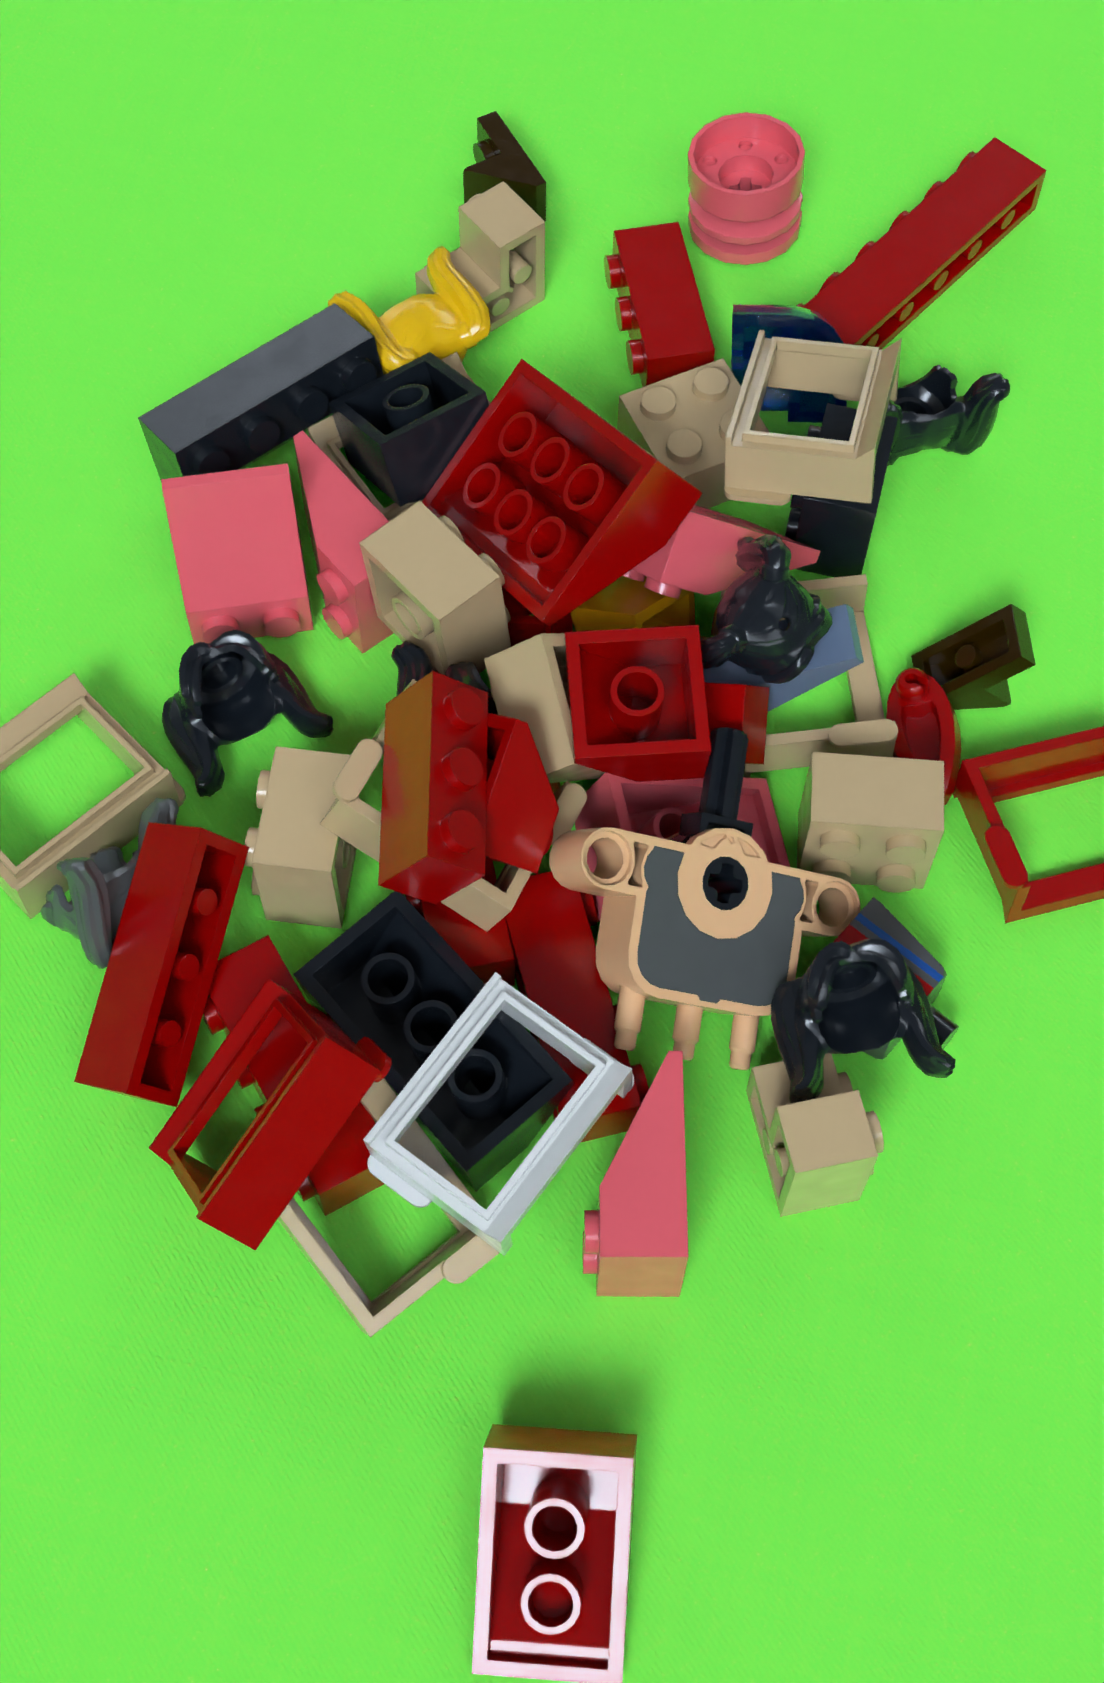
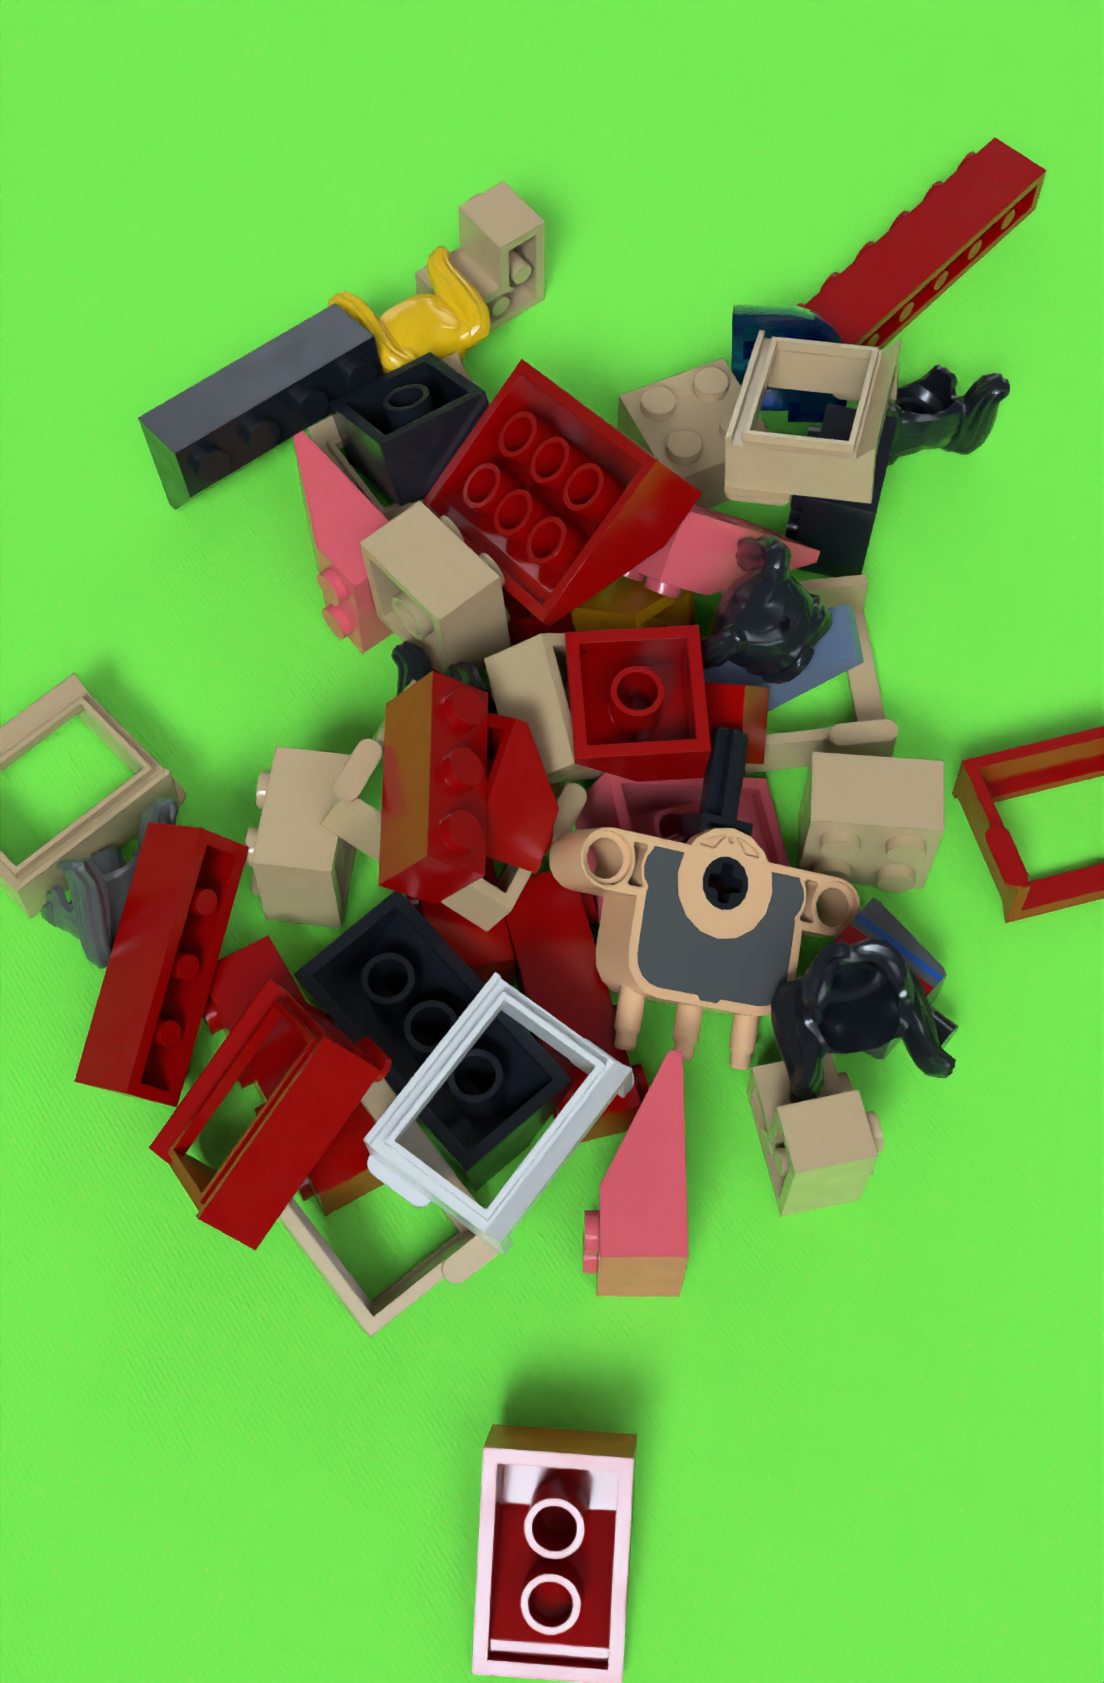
(228, 695): black hair -> none
(238, 552): coral slope -> none
(500, 160): dark brown slope -> none
(658, 302): red brick -> none
(745, 188): coral wheel -> none
(925, 723): red arm -> none
(980, 659): dark brown slope -> none

